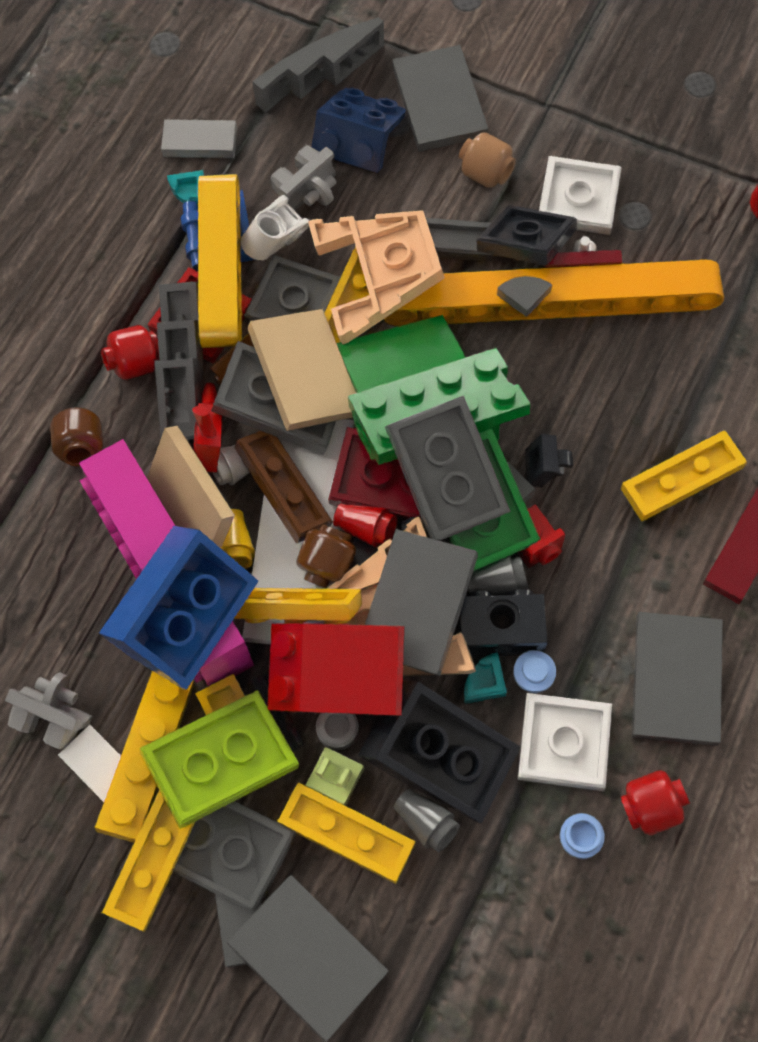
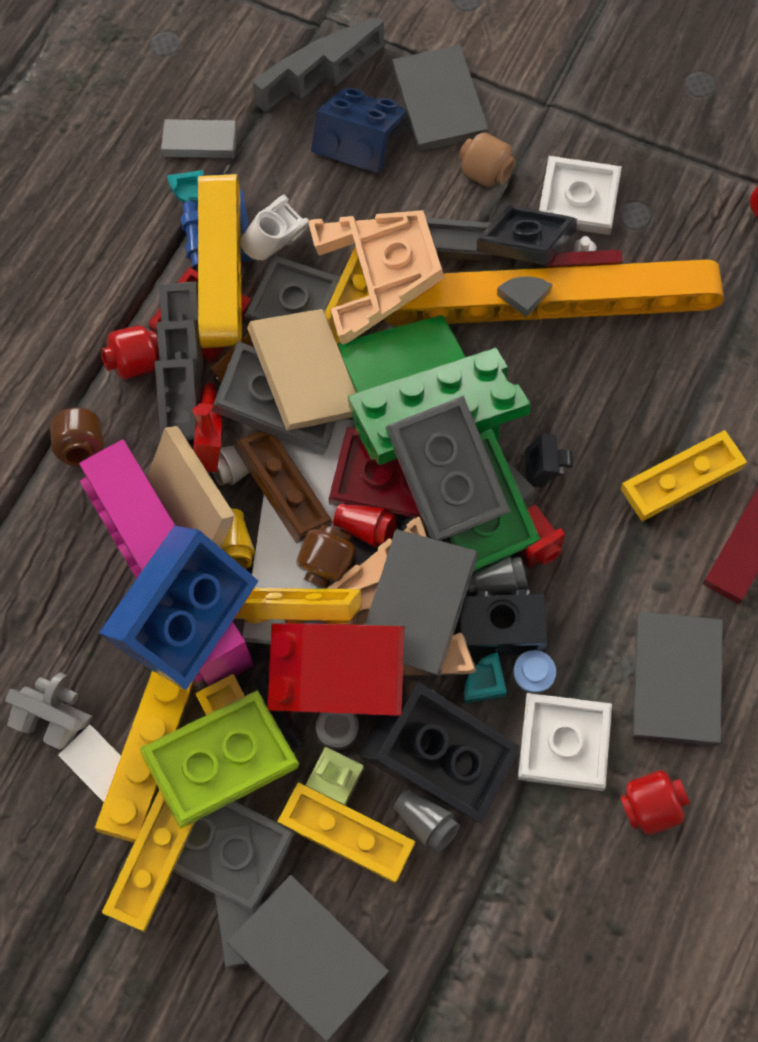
(309, 183): light grey hips -> none
(582, 836): light blue plate -> none

